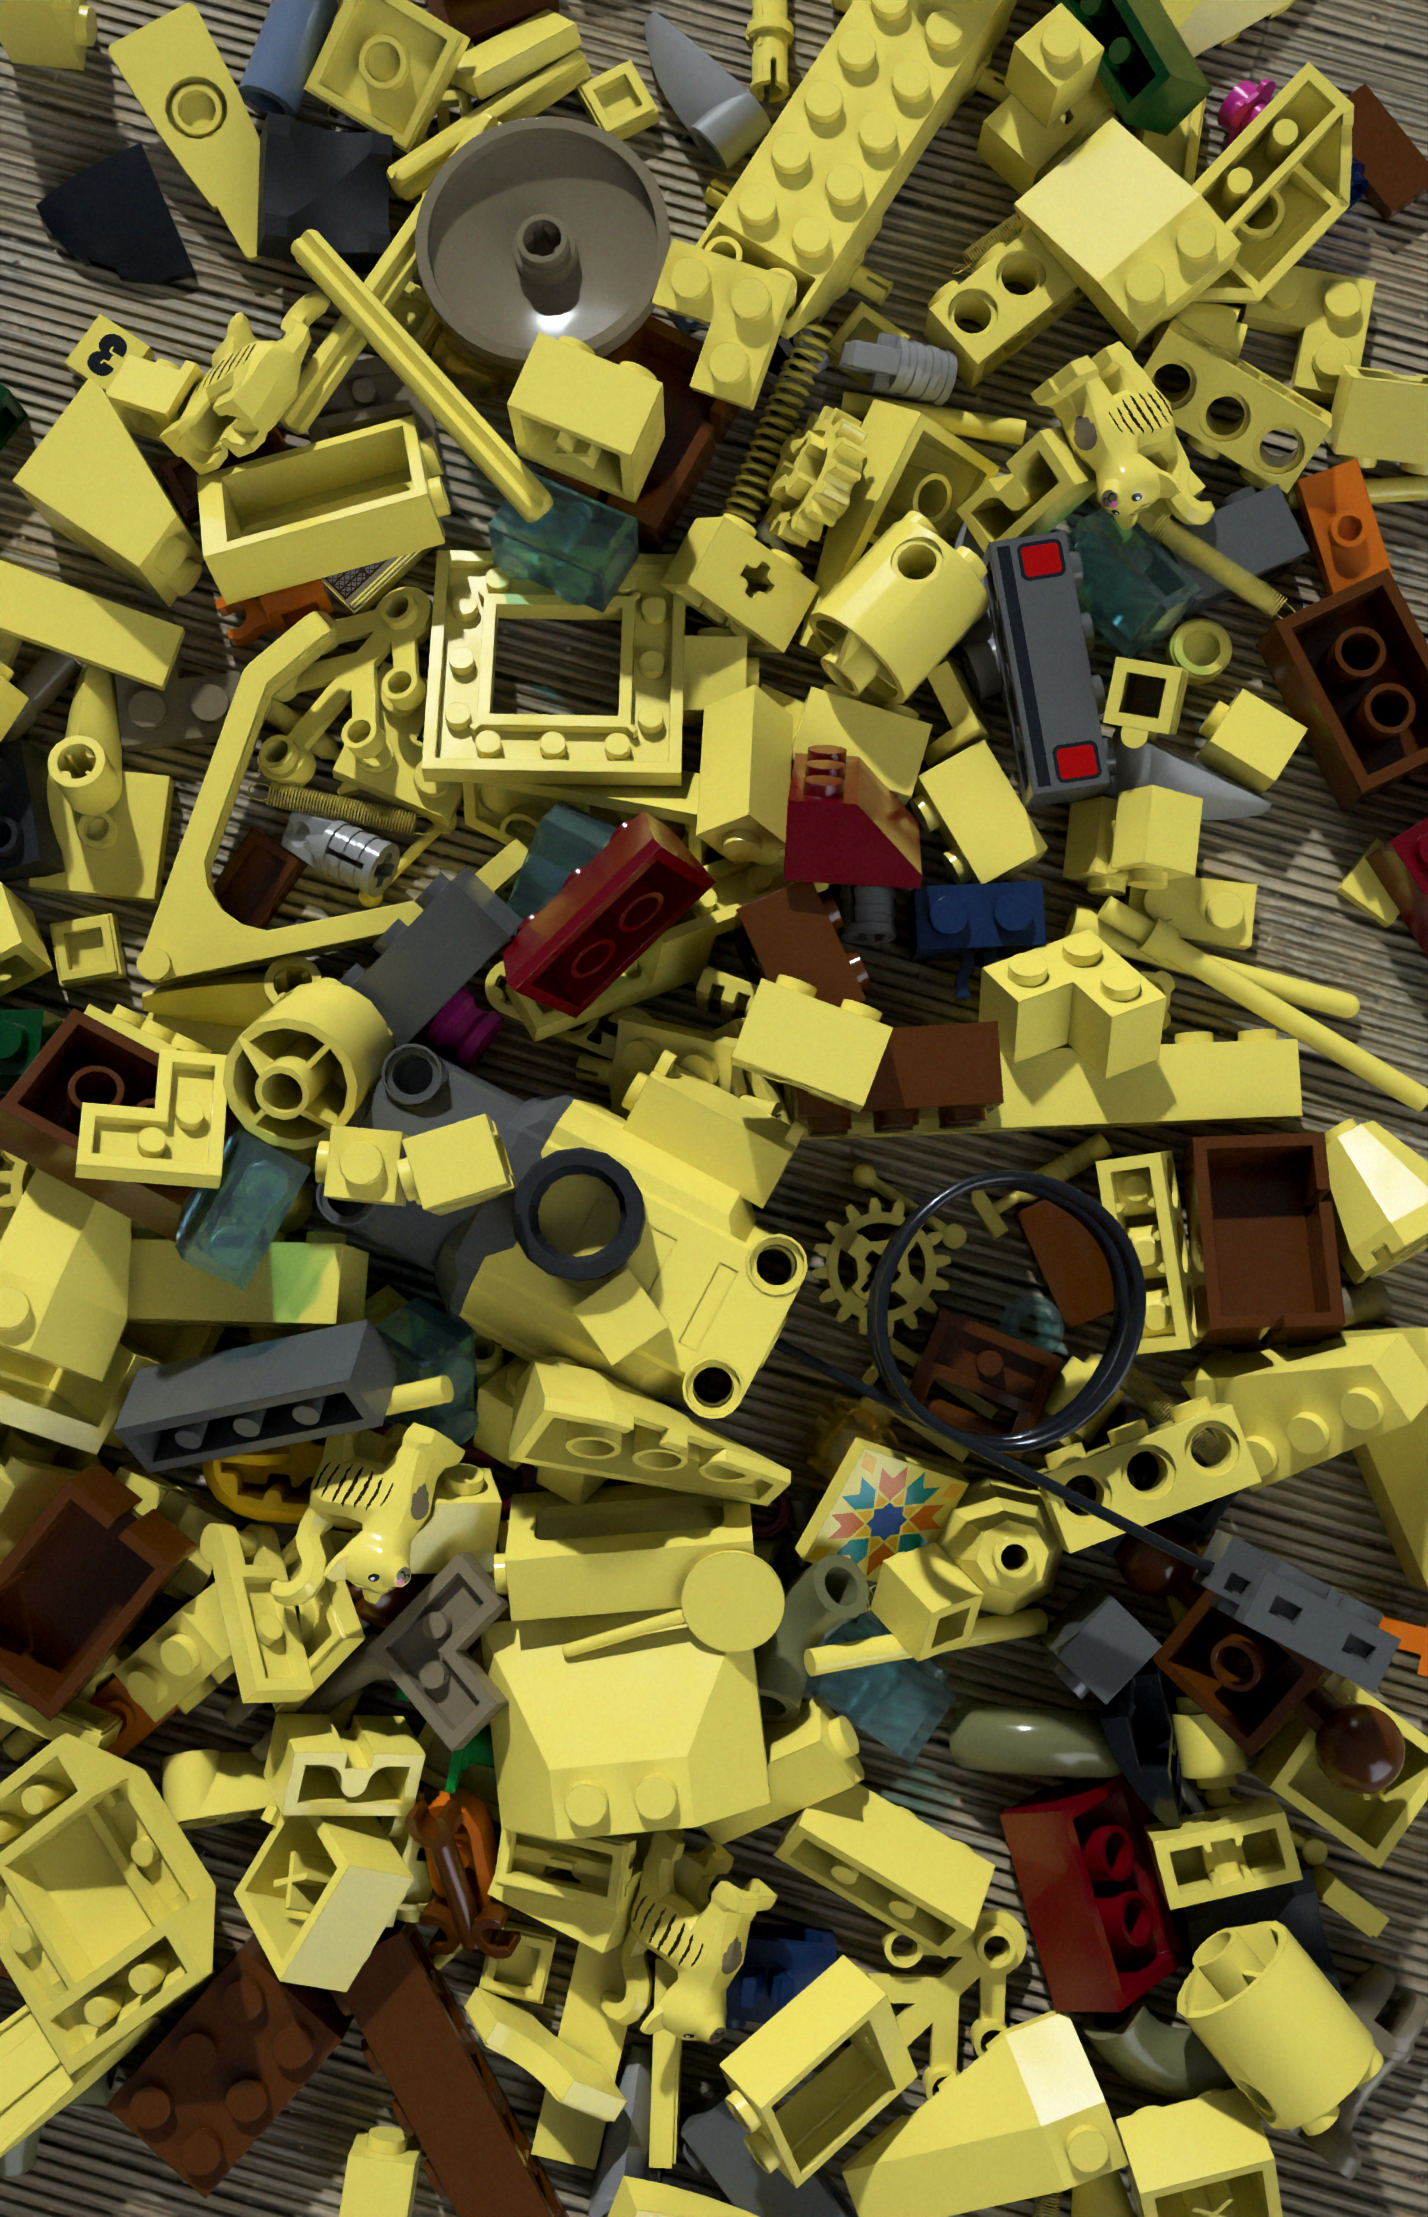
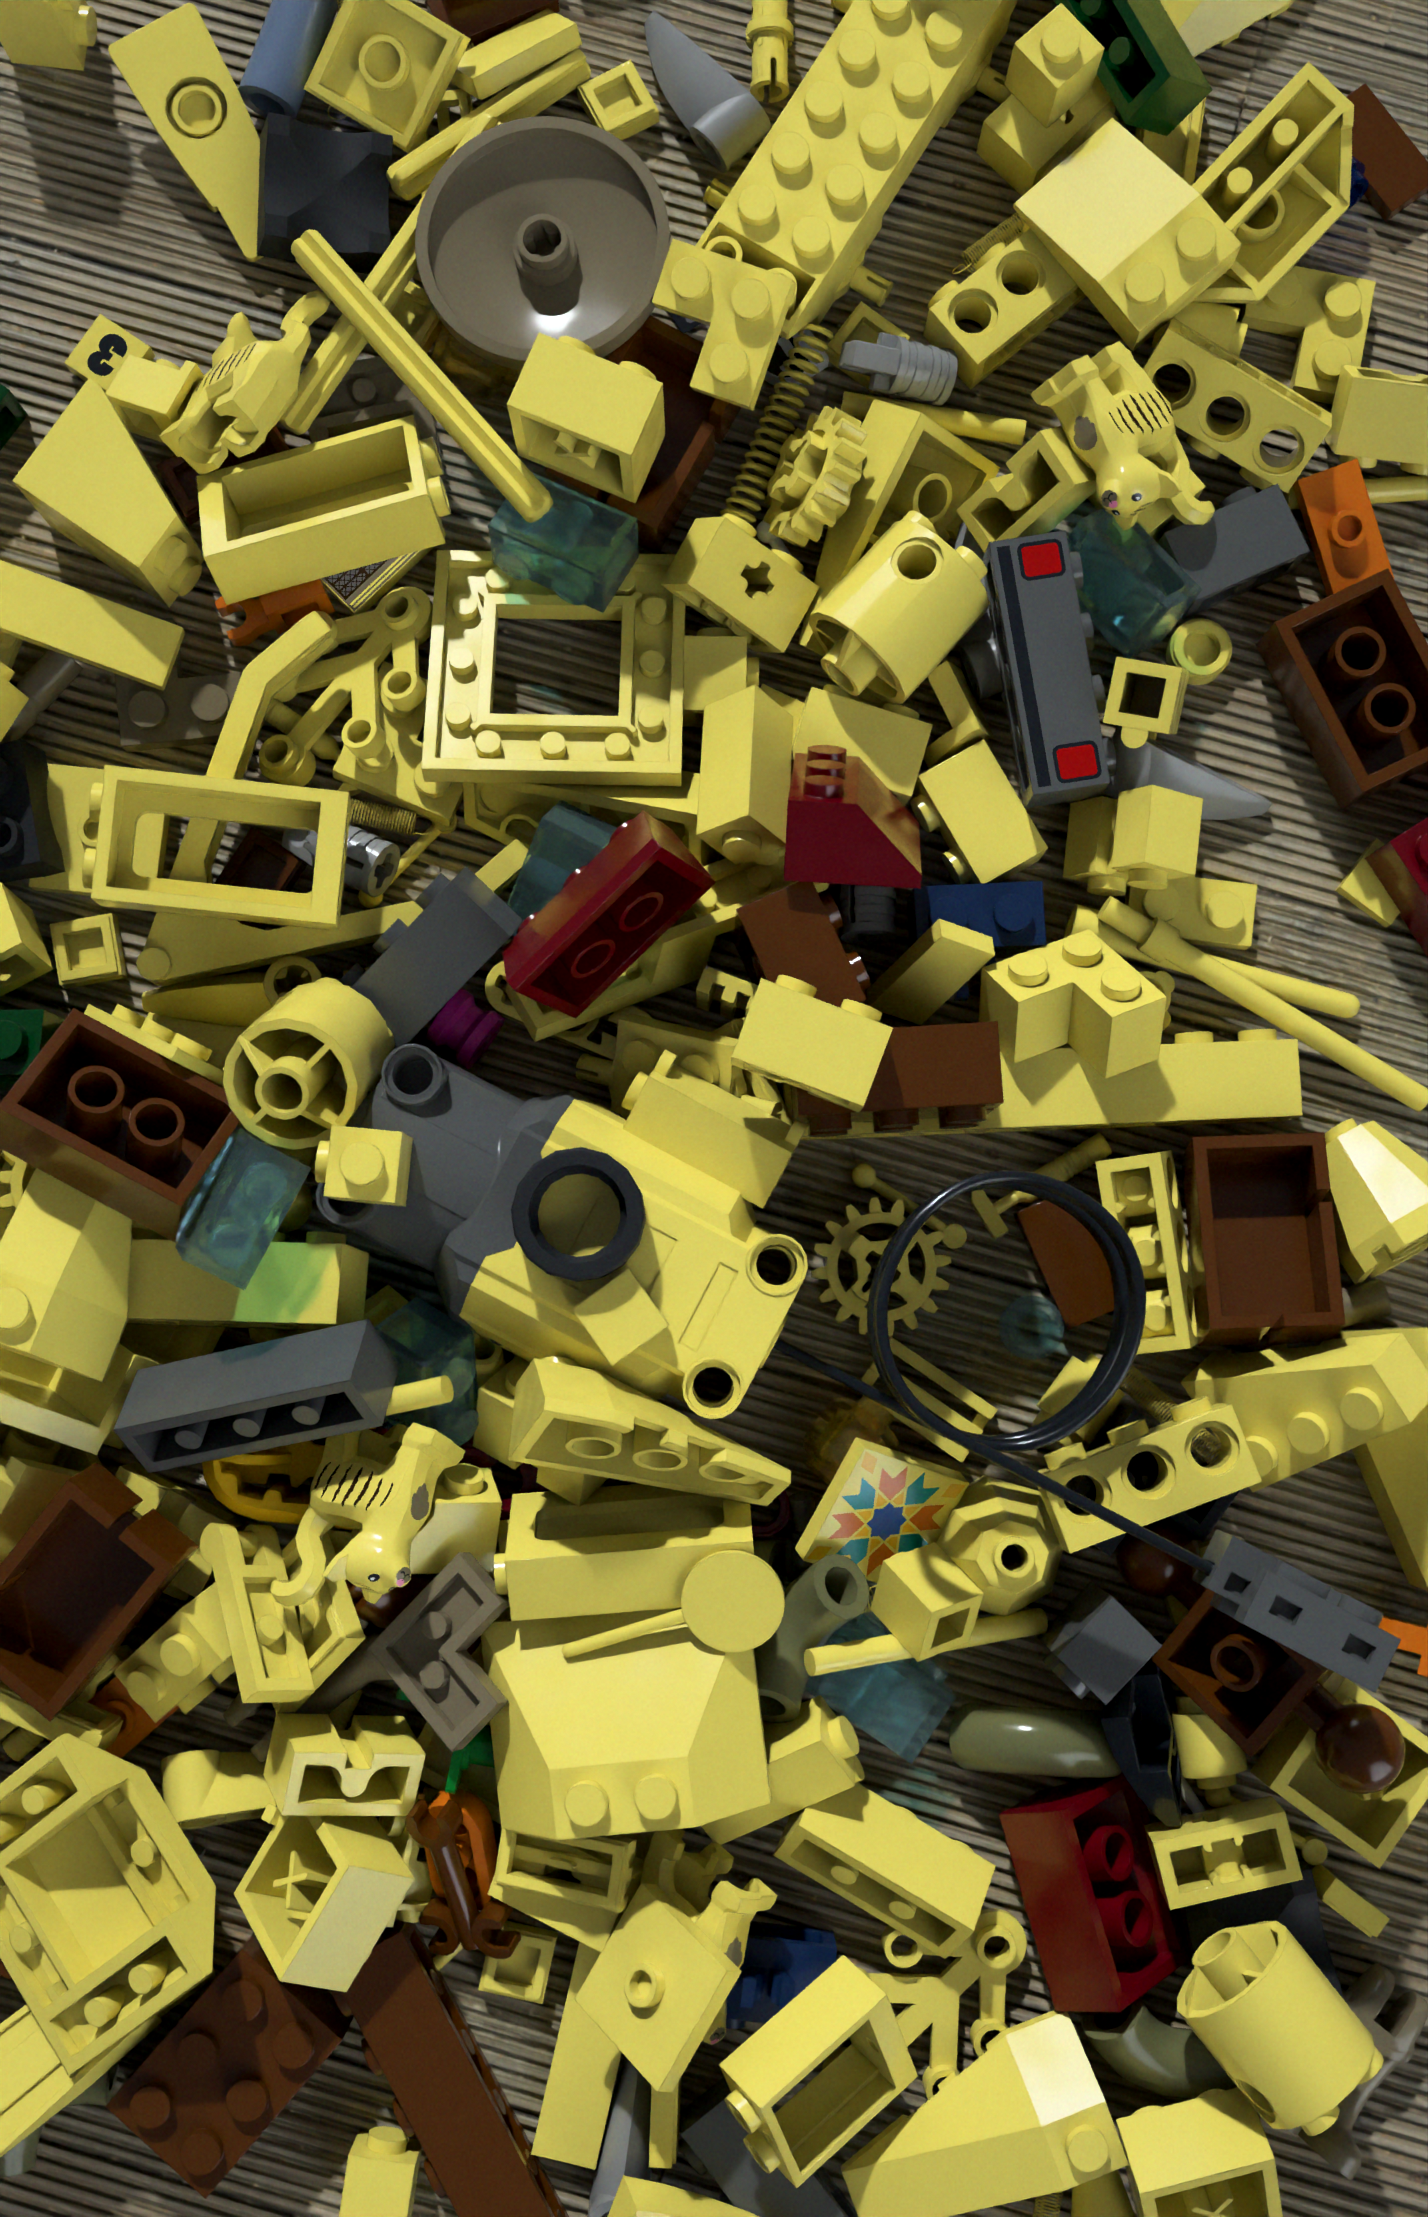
(90, 746): light yellow piece -> none
(119, 220): black brick -> none
(134, 792): none -> light yellow piece
(164, 1145): light yellow plate -> none
(456, 1166): light yellow brick -> none
(561, 2069): light yellow tile -> none
(657, 1987): none -> light yellow plate
(930, 971): none -> light yellow tile
(987, 1365): reddish brown plate -> none
(1228, 573): light yellow piece -> none
(1243, 106): dark pink plate -> none
(1249, 740): light yellow brick -> none

